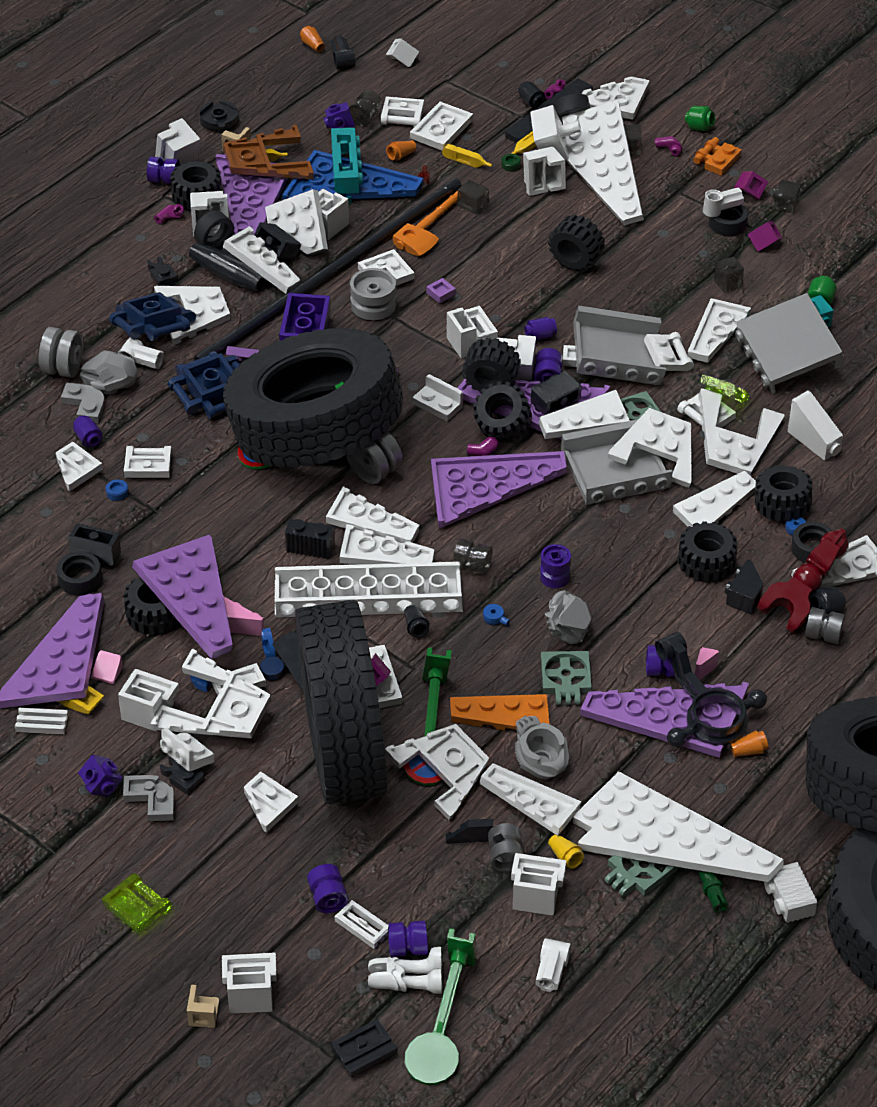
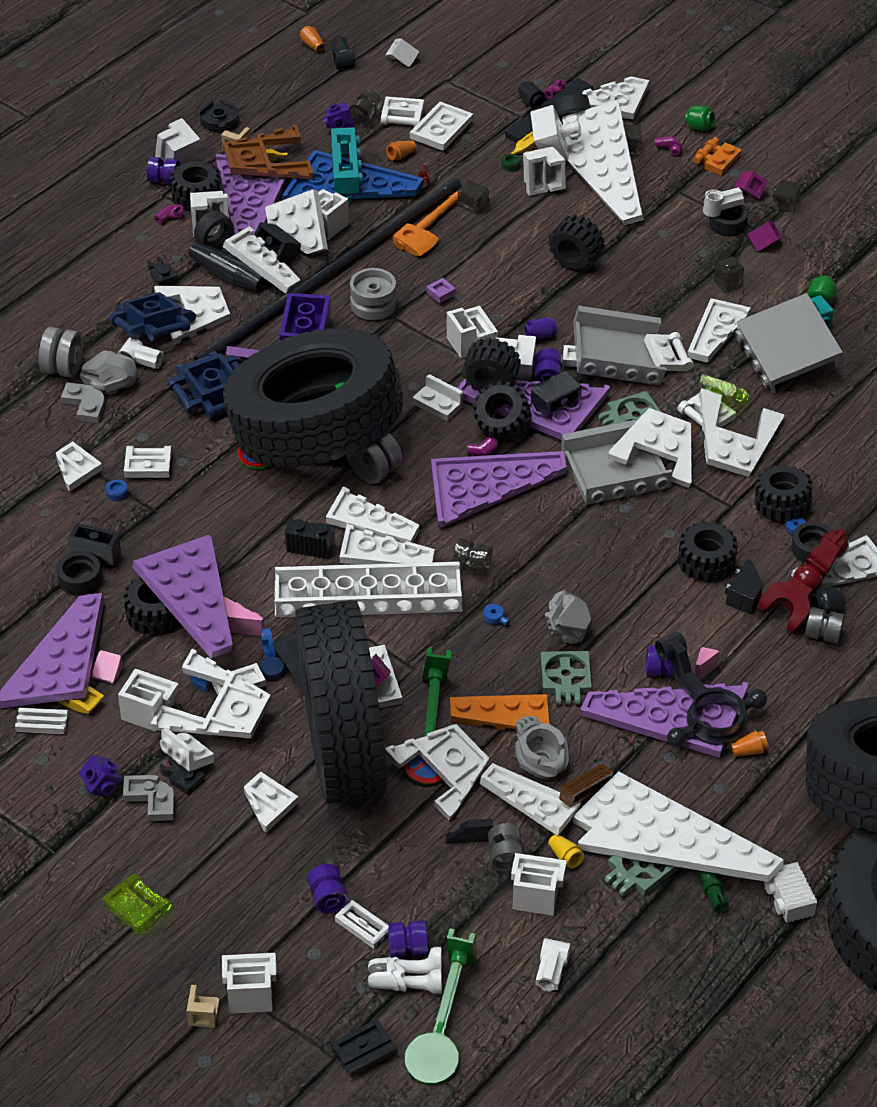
(87, 431): dark purple brick -> none
(390, 262): white plate -> none
(416, 622): black cone -> none
(464, 156): yellow piece -> none
(555, 566): dark purple wheel -> none
(585, 785): none -> reddish brown piece
(589, 414): white wing -> none
(715, 501): white wing -> none
(814, 427): white slope -> none

